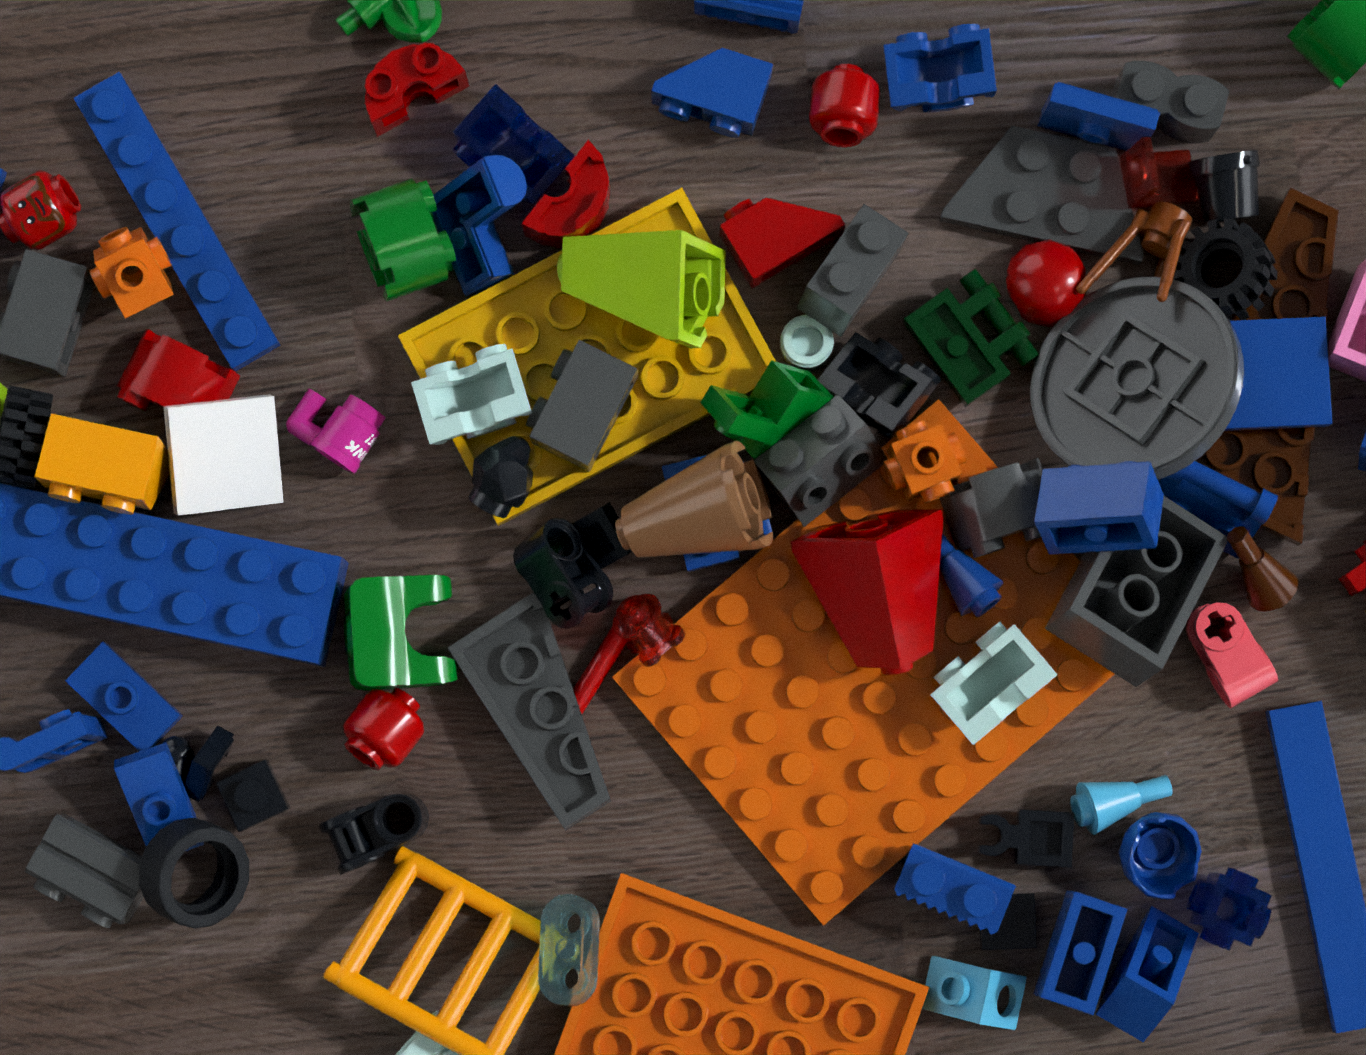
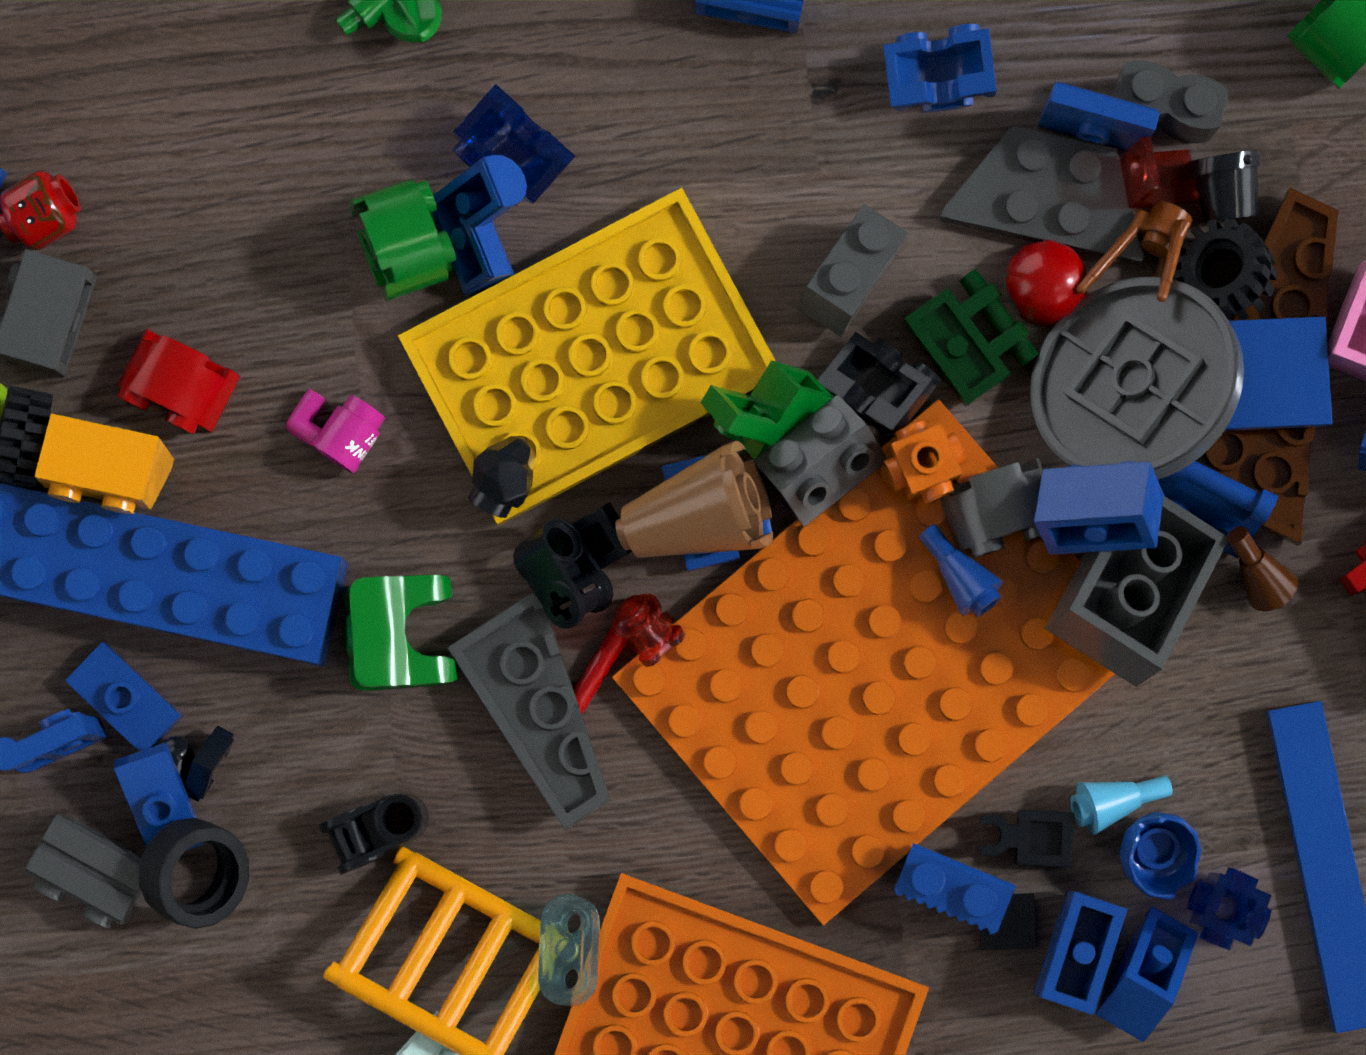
(137, 287): orange brick -> none
(177, 221): blue plate -> none
(223, 454): white tile -> none
(253, 795): black plate -> none
(383, 728): red head -> none
(406, 76): red cylinder -> none
(473, 397): light aqua cylinder -> none
(579, 209): red cylinder -> none
(582, 404): dark grey brick -> none
(649, 279): lime slope -> none
(716, 89): blue slope -> none
(775, 236): red slope -> none
(806, 343): light aqua tile -> none
(844, 105): red head -> none
(878, 584): red slope -> none
(972, 993): medium azure bracket -> none
(992, 682): light aqua cylinder -> none
(1234, 662): coral piece -> none

